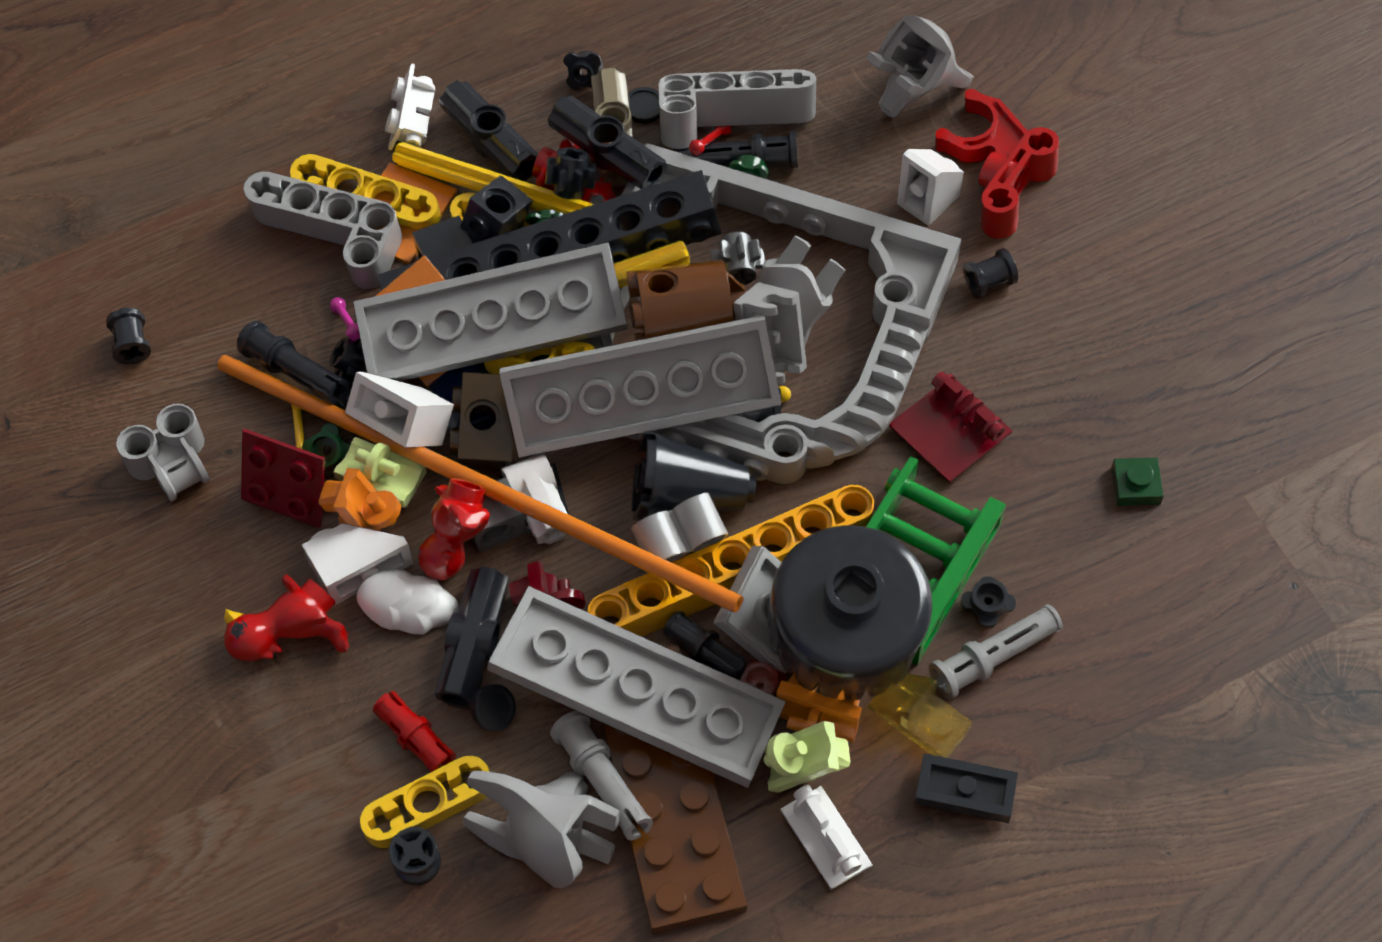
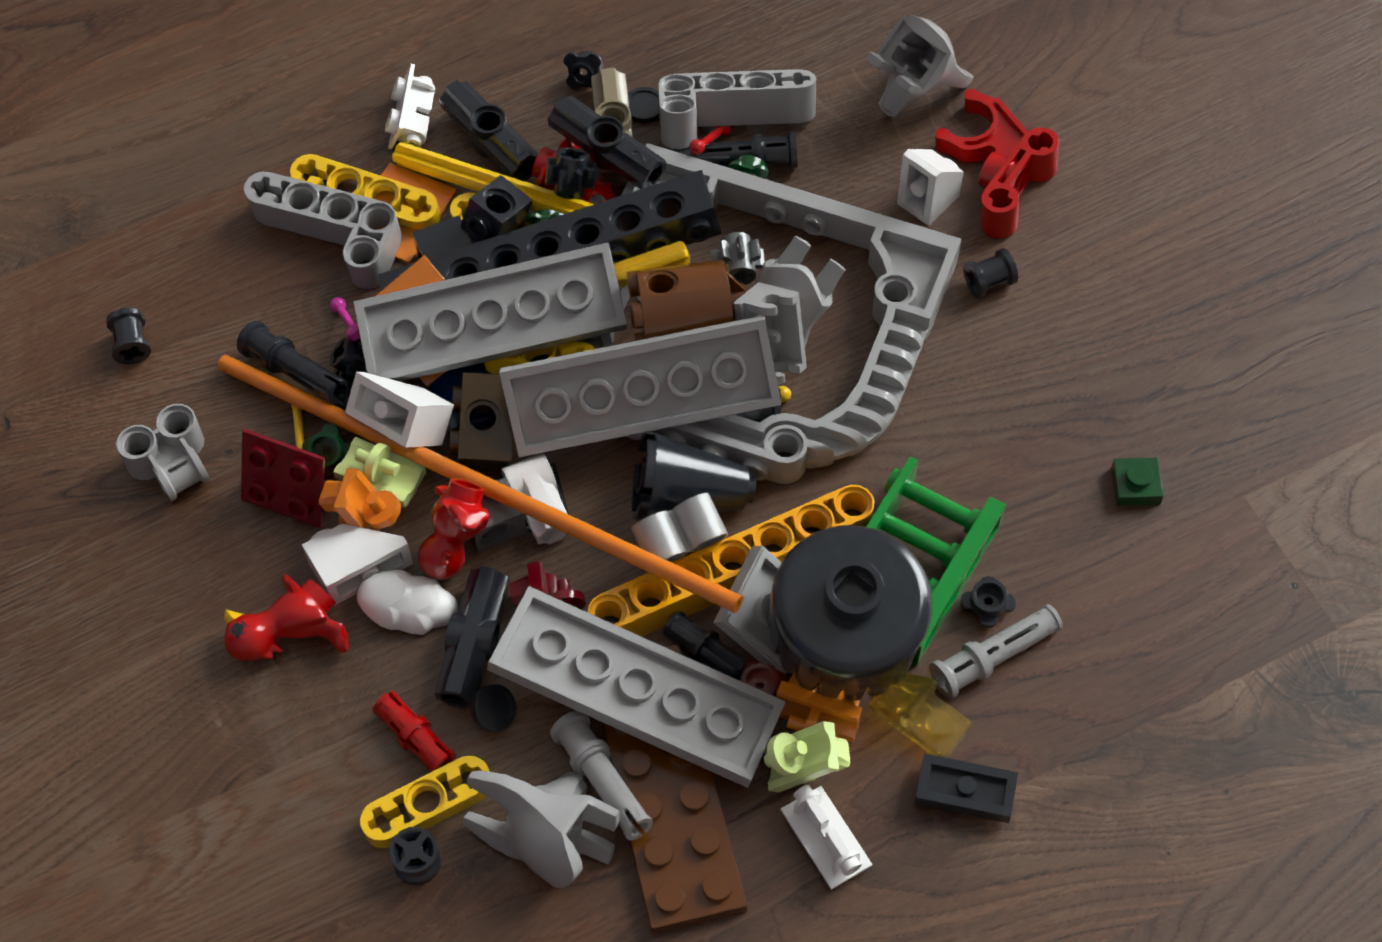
(950, 427): dark red hinge -> none

